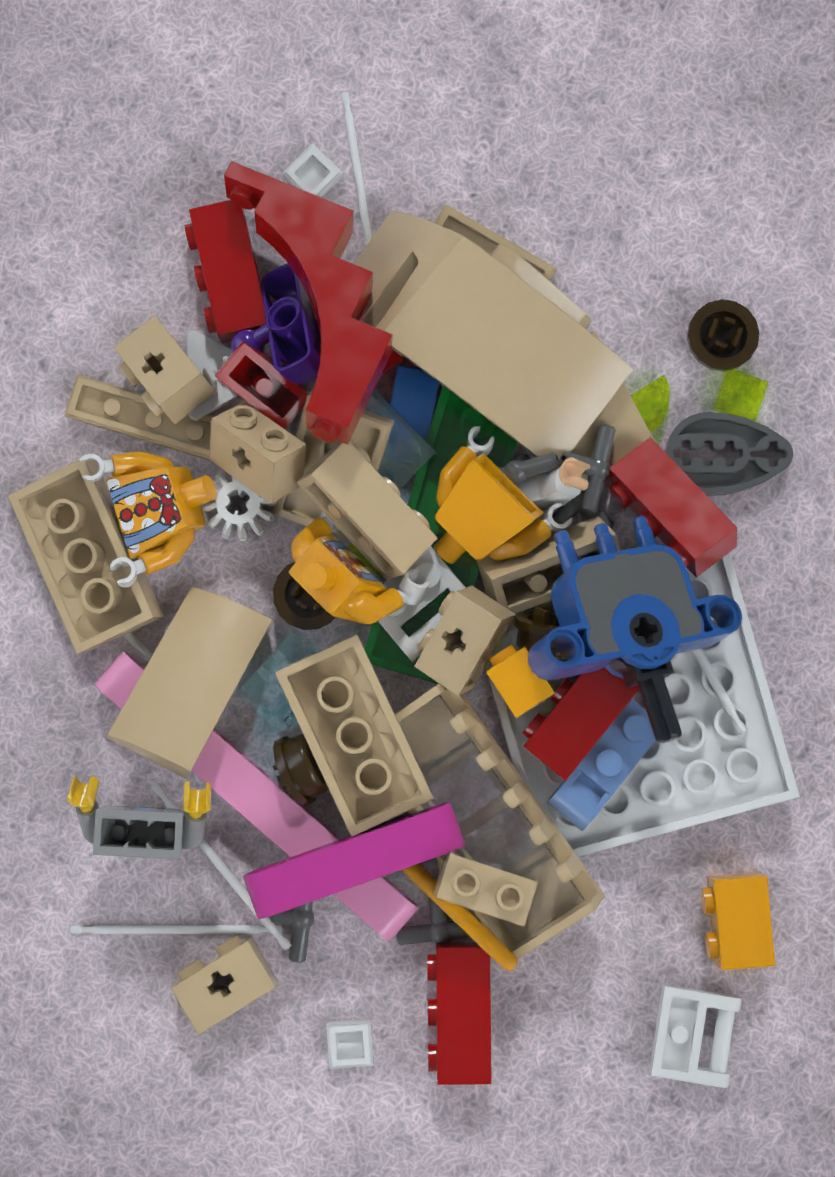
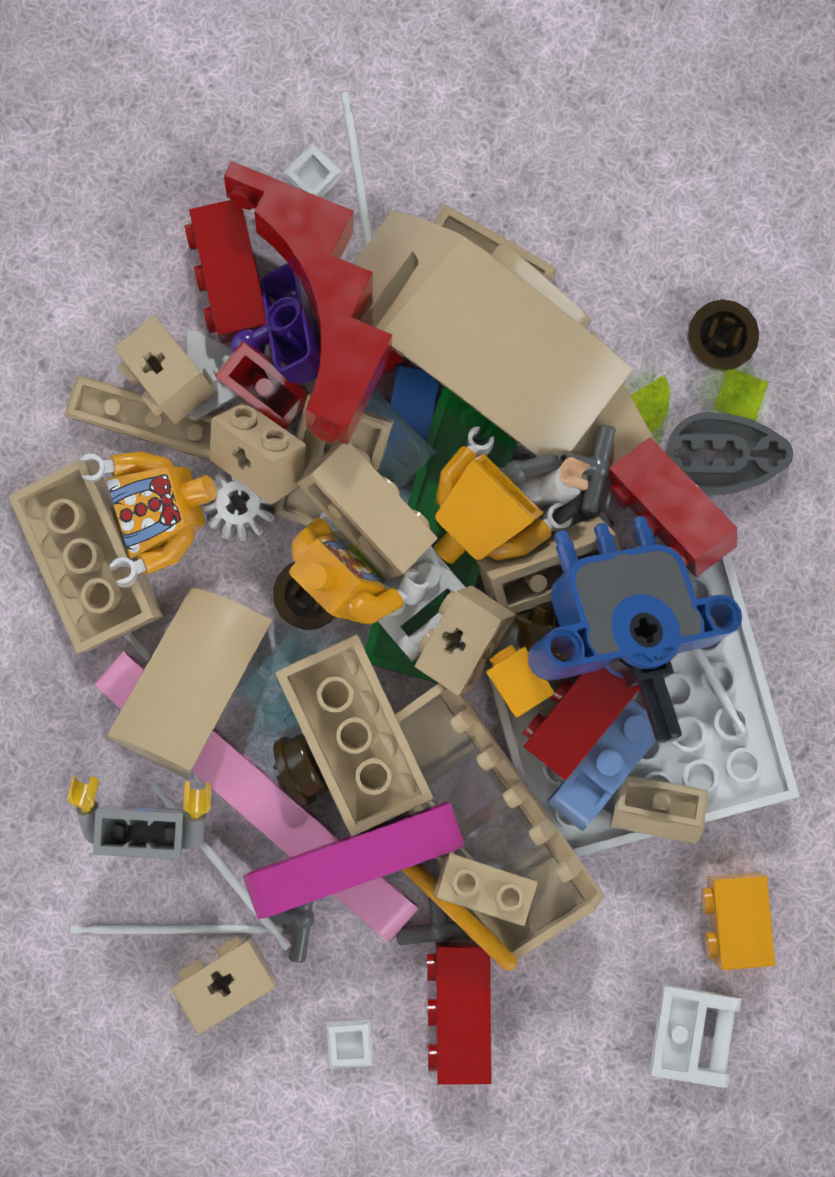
(660, 809): none -> tan slope

